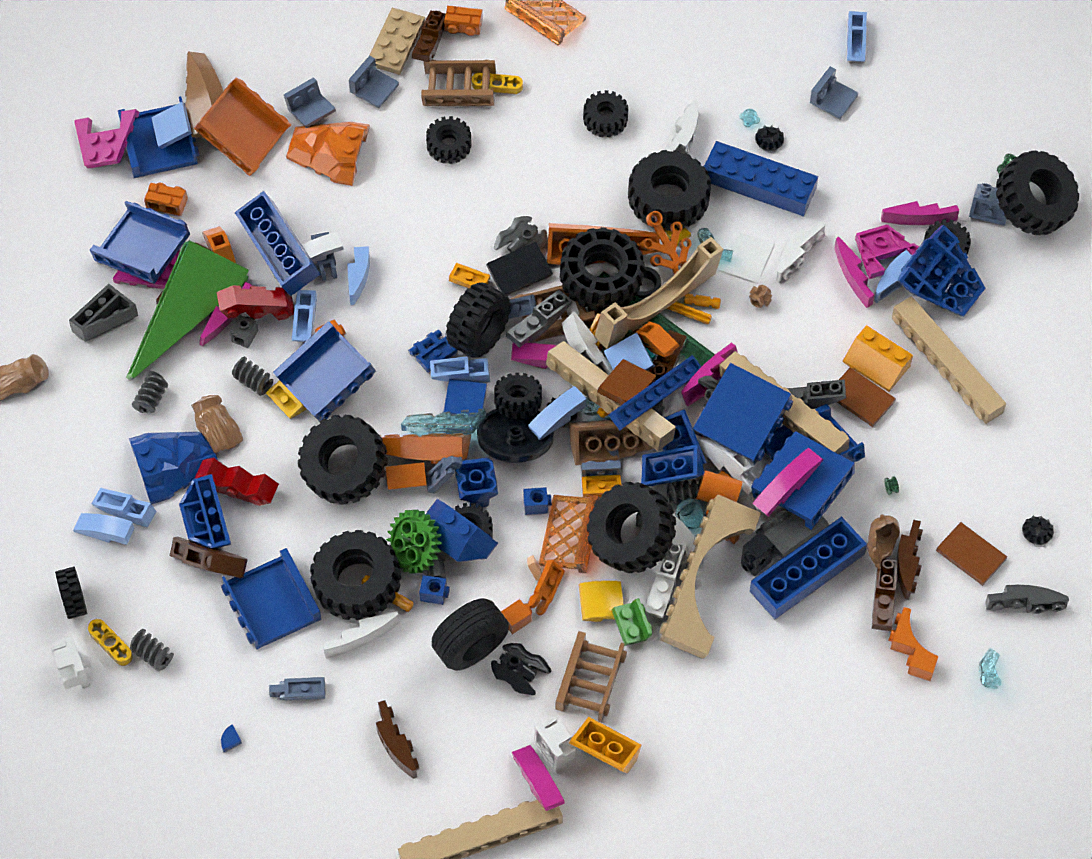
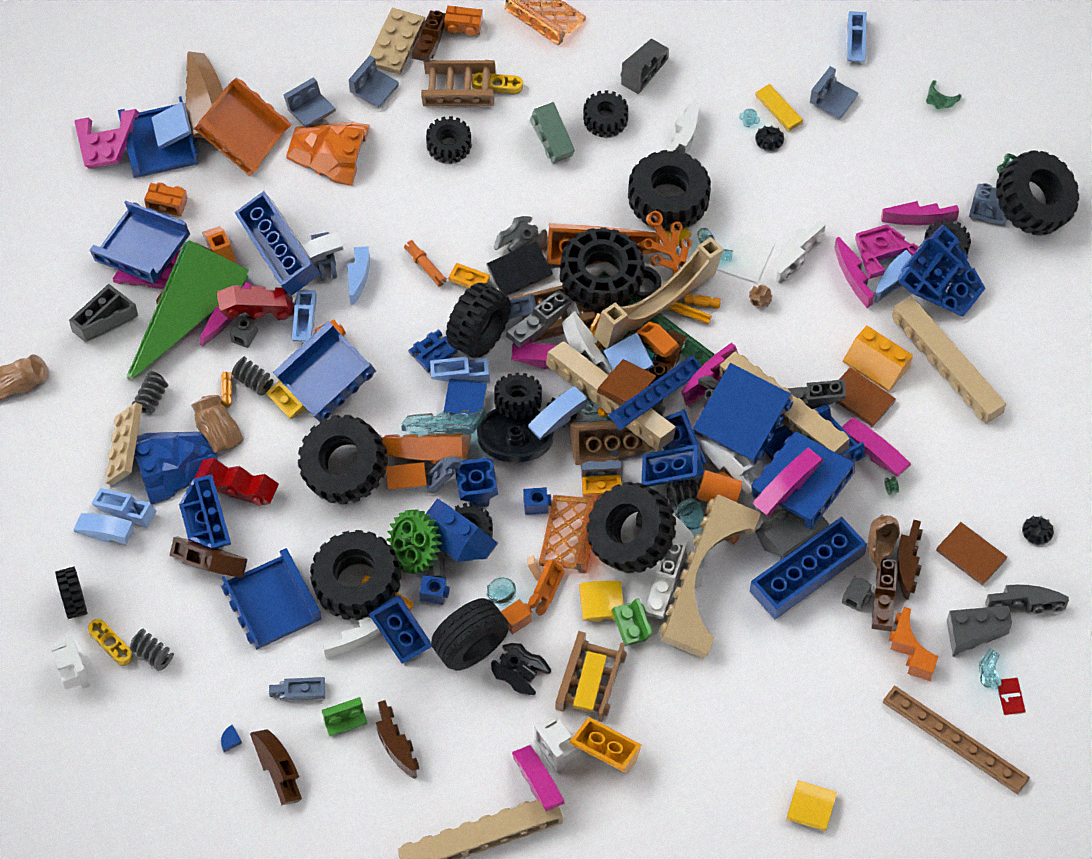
(123, 444): none -> tan plate
(226, 389): none -> light orange axle
(279, 763): none -> reddish brown slope
(344, 716): none -> bright green bracket
(400, 629): none -> blue slope
(420, 258): none -> orange pin
(501, 591): none -> clear light blue hair
(552, 132): none -> sand green wedge
(589, 681): none -> yellow tile
(643, 65): none -> dark grey wedge
(756, 554): black brick -> none
(761, 178): blue brick -> none
(779, 107): none -> yellow tile
(811, 805): none -> yellow slope
(857, 593): none -> dark grey brick
(877, 448): none -> dark pink slope
(939, 100): none -> clear green helmet
(956, 739): none -> medium nougat tile
(977, 625): none -> dark grey wedge
(1011, 696): none -> red sticker

